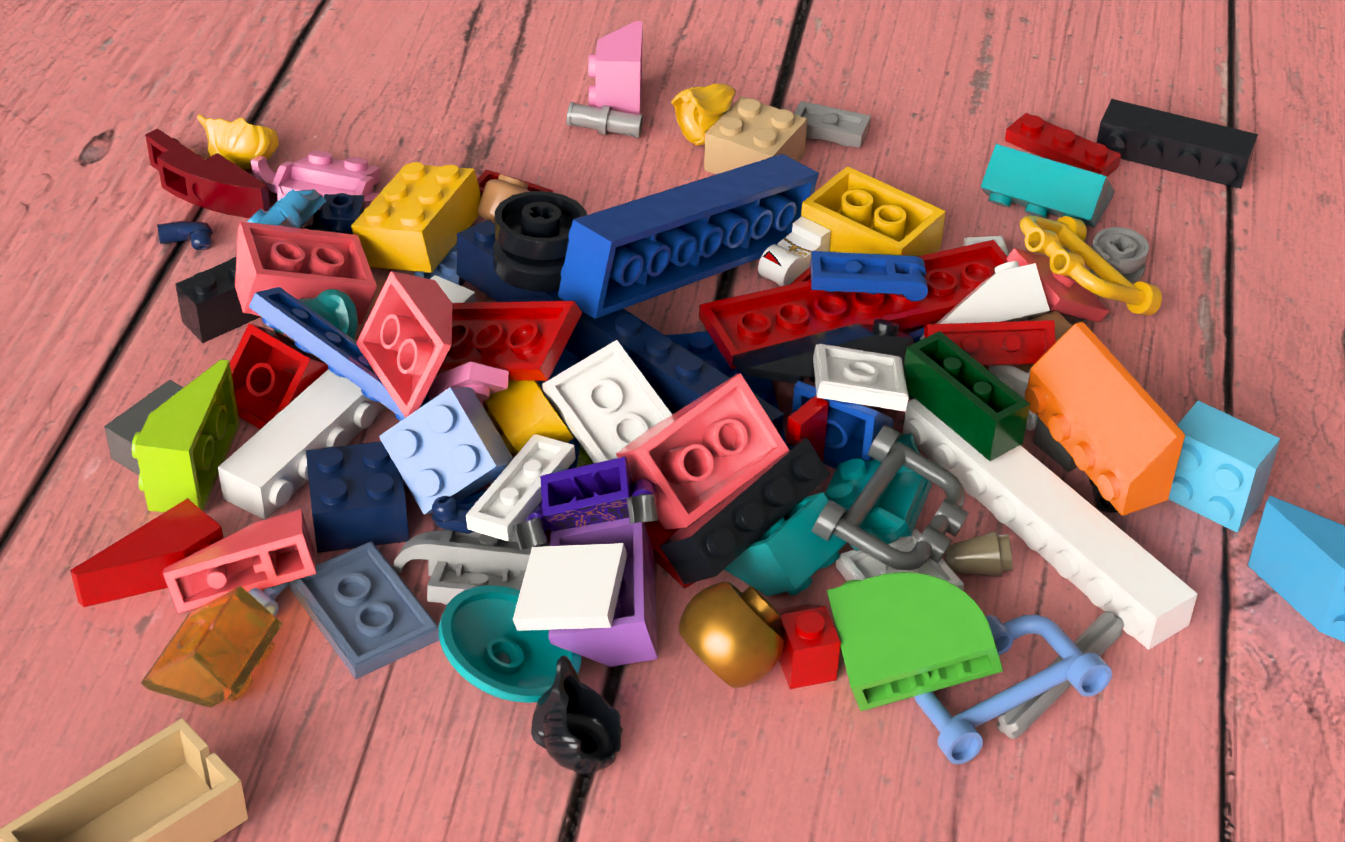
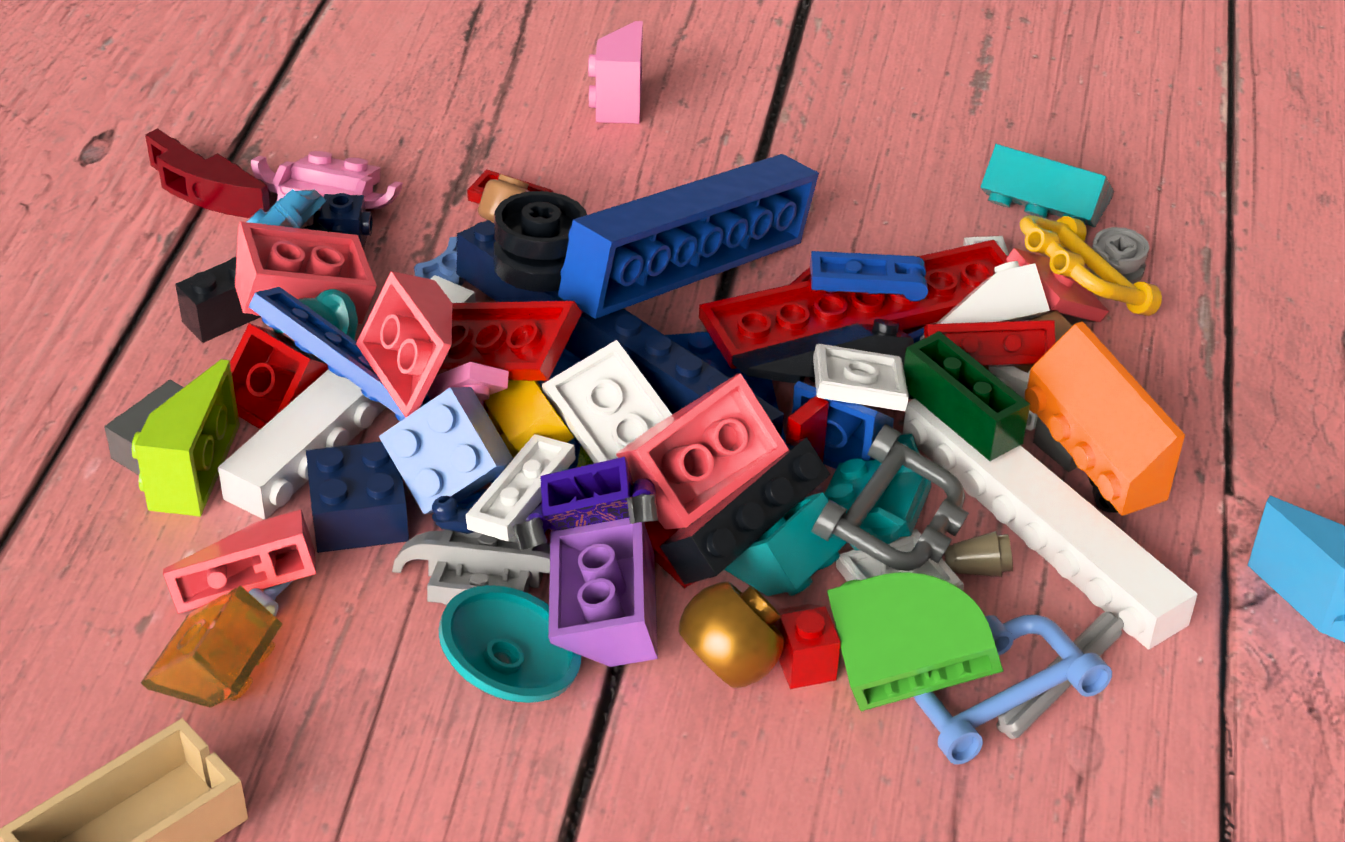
(138, 560): red slope -> none
(180, 231): dark blue arm -> none
(239, 140): yellow hair -> none
(365, 610): sand blue tile -> none
(418, 217): yellow brick -> none
(570, 587): white tile -> none
(576, 723): black hair -> none
(604, 119): light grey pin -> none
(701, 108): yellow hair -> none
(751, 134): tan brick -> none
(793, 253): white leg -> none
(834, 124): light grey plate -> none
(874, 217): yellow brick -> none
(1061, 145): red plate -> none
(1177, 143): black brick -> none
(1222, 466): medium azure brick -> none

